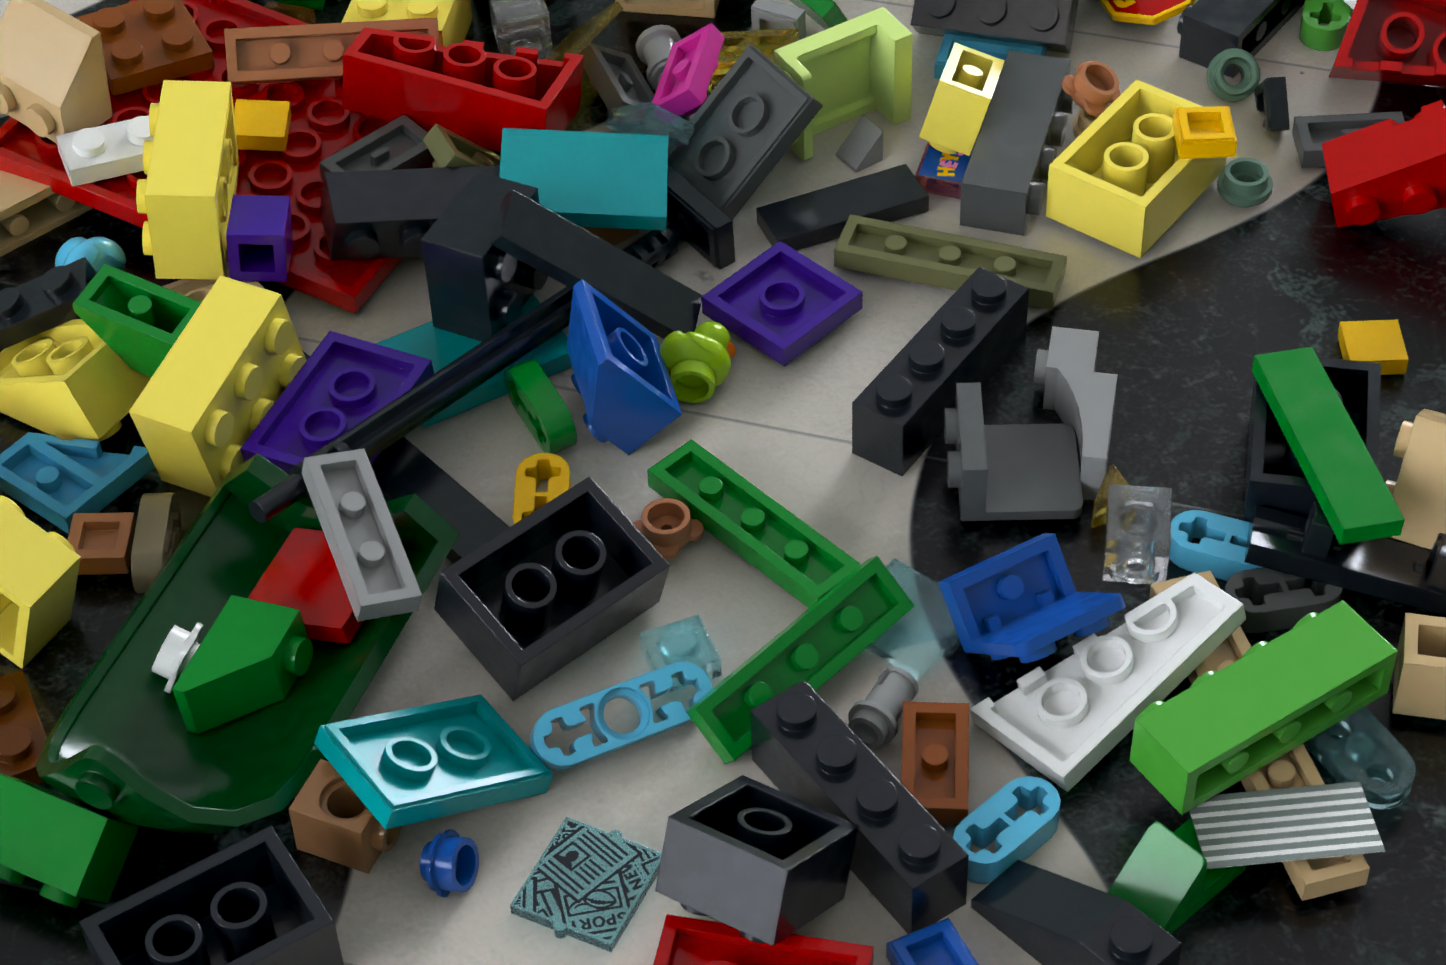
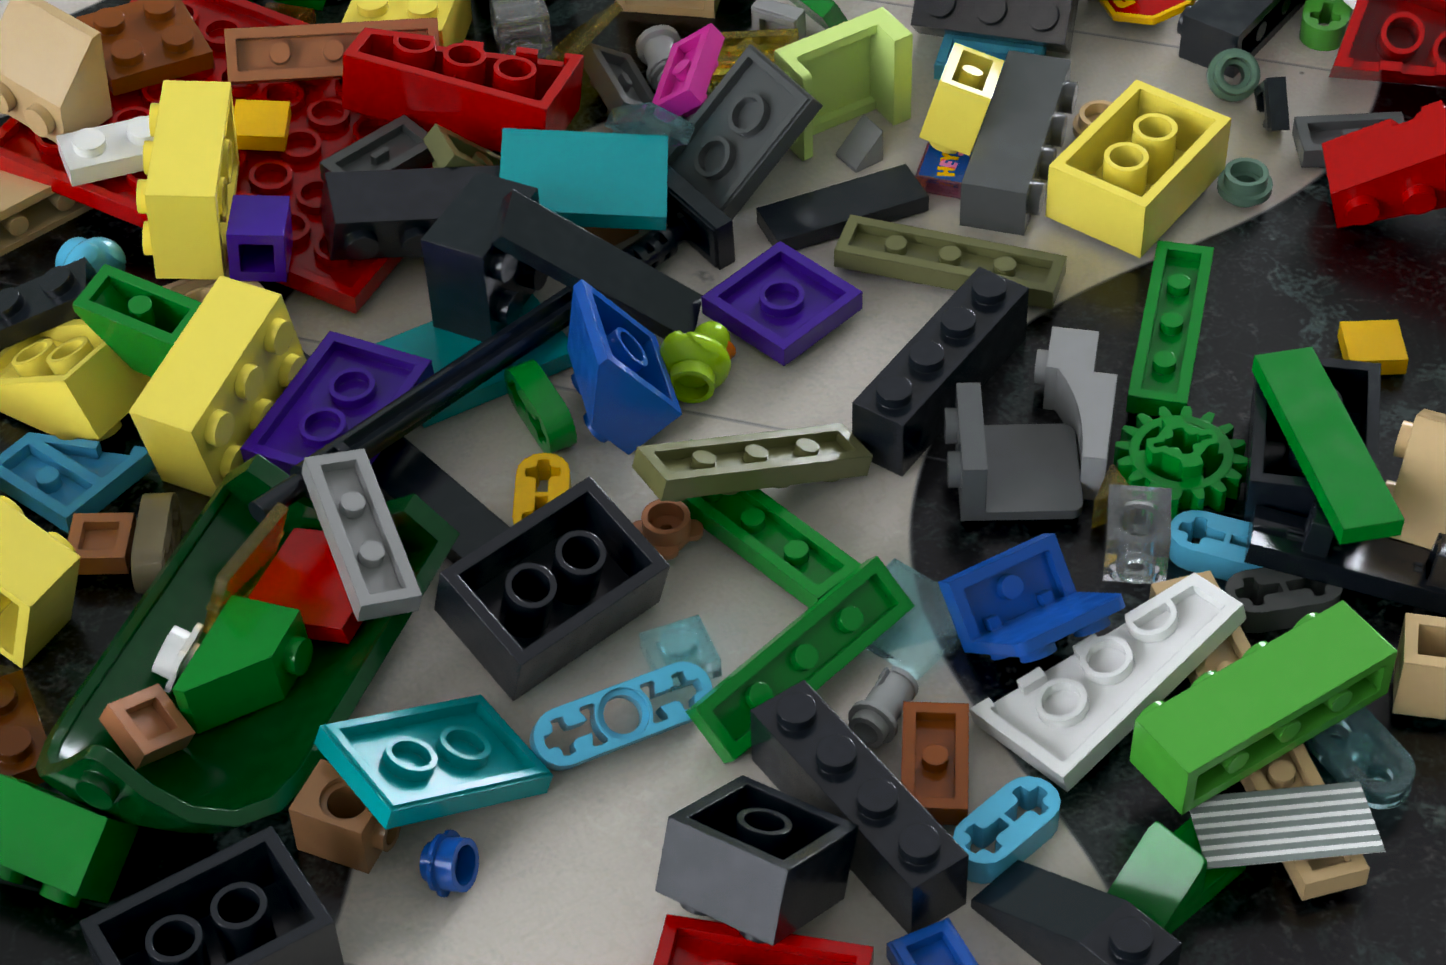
(147, 726): none -> nougat plate
(247, 564): none -> clear yellow piece
(587, 884): clear light blue piece -> none
(751, 461): none -> olive plate
(1092, 86): nougat plate -> none
(1170, 328): none -> green plate
(1183, 454): none -> green gear
(1204, 132): yellow tile -> none

